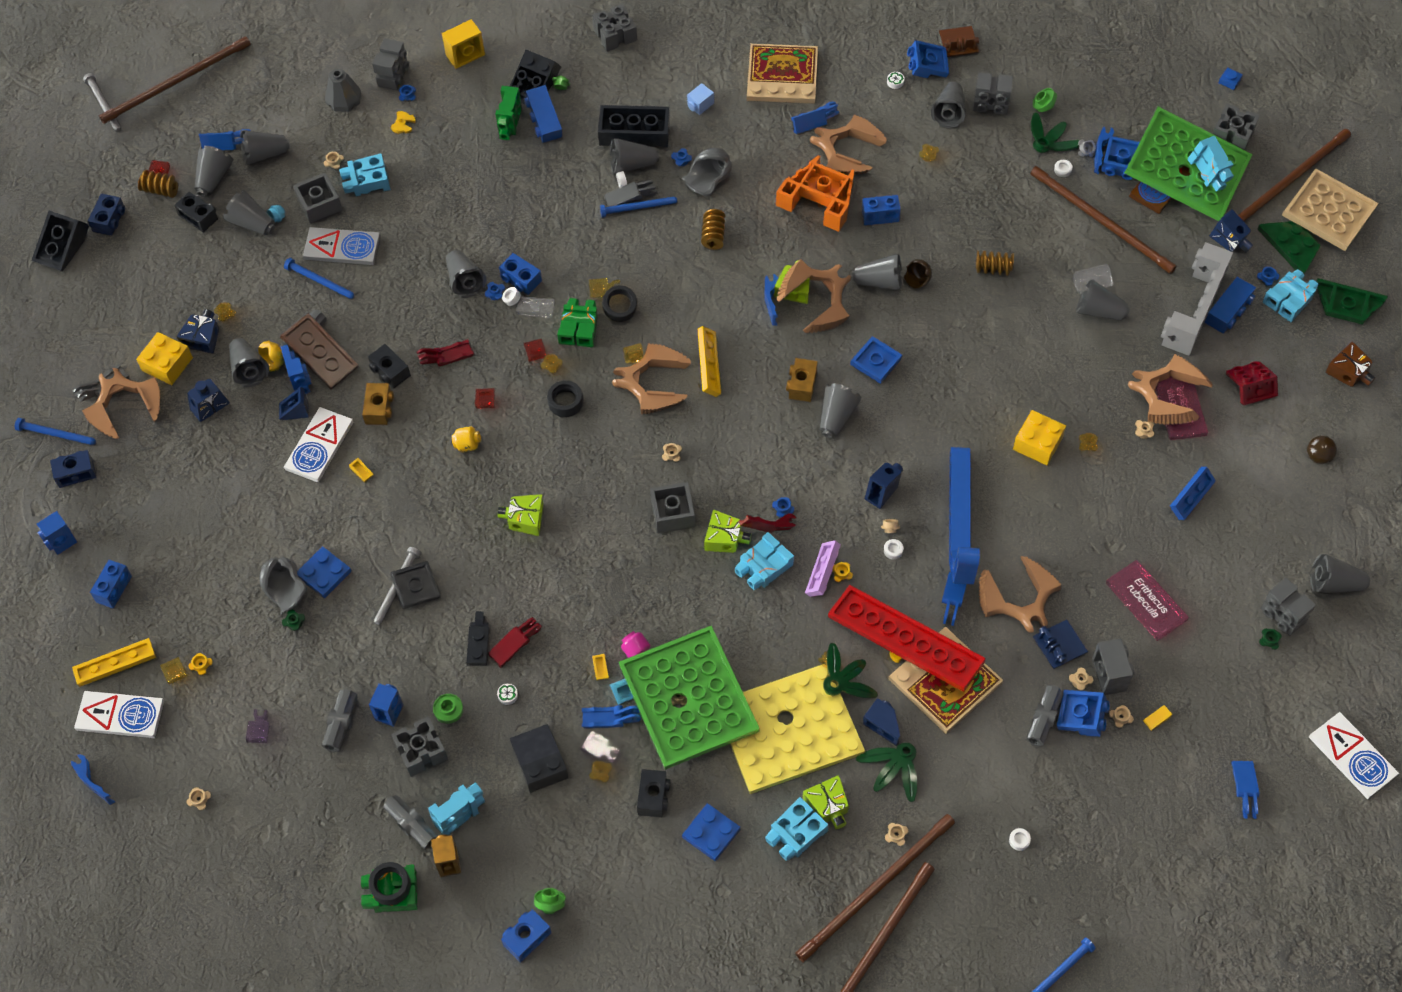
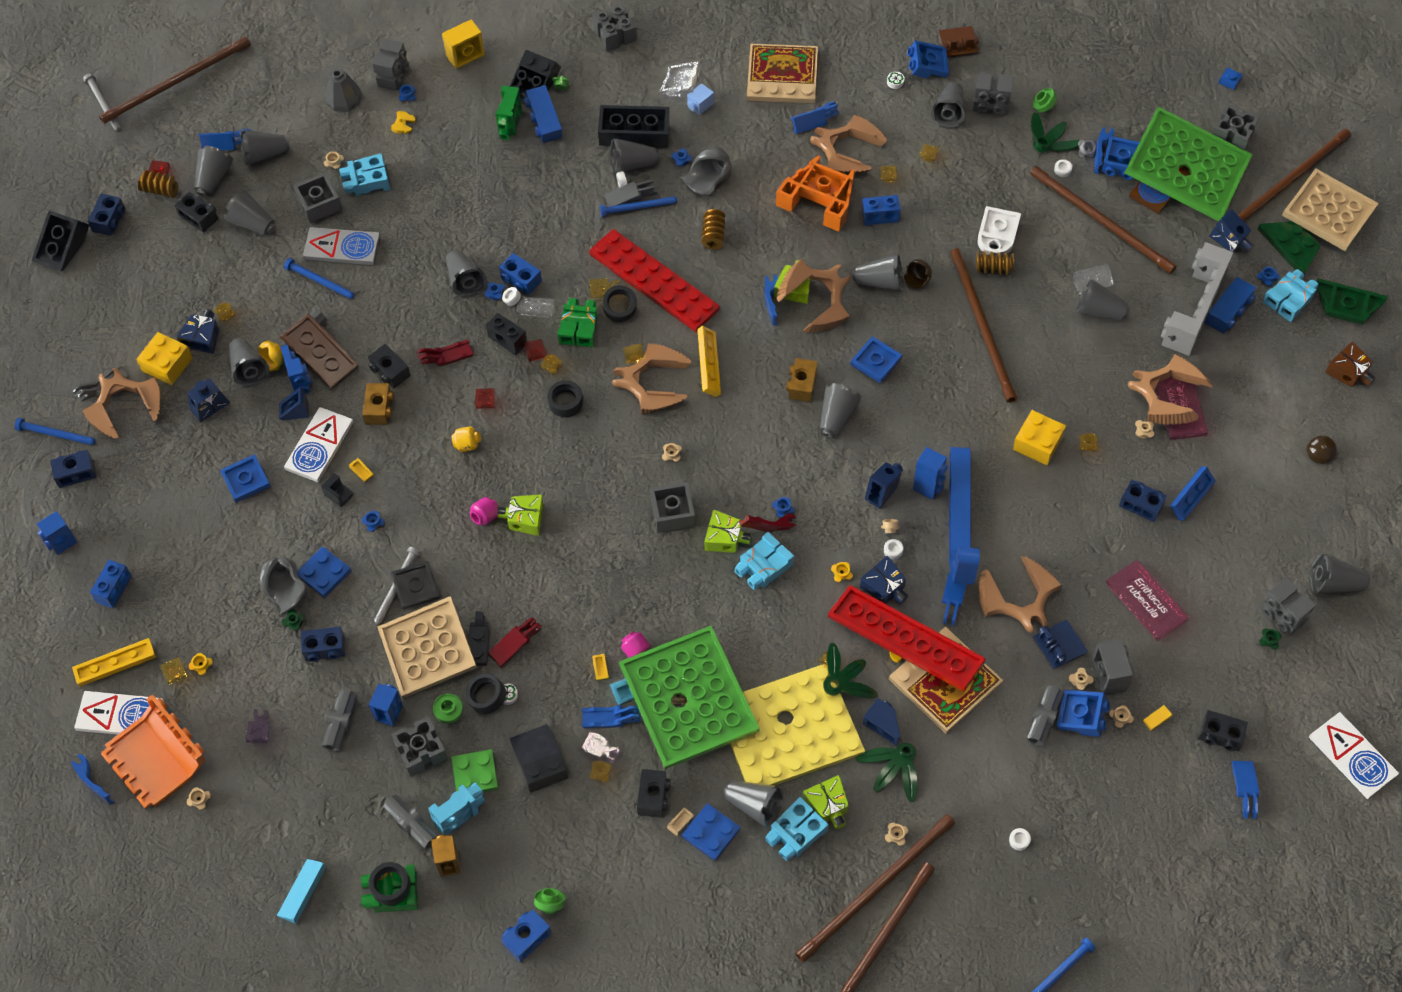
(154, 754): none -> orange hinge
(245, 478): none -> blue plate
(276, 212): medium azure plate -> none
(301, 891): none -> medium azure slope
(323, 639): none -> dark blue brick
(336, 490): none -> black panel
(373, 515): none -> blue plate
(427, 647): none -> tan plate
(477, 769): none -> bright green plate
(479, 681): none -> black tyre
(484, 511): none -> dark pink head
(506, 333): none -> black brick
(654, 280): none -> red plate
(680, 80): none -> clear plate
(680, 821): none -> tan piece
(755, 800): none -> dark grey cone
(822, 568): lavender plate -> none
(885, 582): none -> dark blue torso
(888, 177): none -> clear yellow plate
(930, 473): none -> blue brick
(998, 229): none -> white plate
(1007, 387): none -> reddish brown piece
(1140, 505): none -> dark blue brick
(1212, 163): medium azure hips -> none
(1224, 725): none -> black brick
(1254, 381): dark red bracket -> none

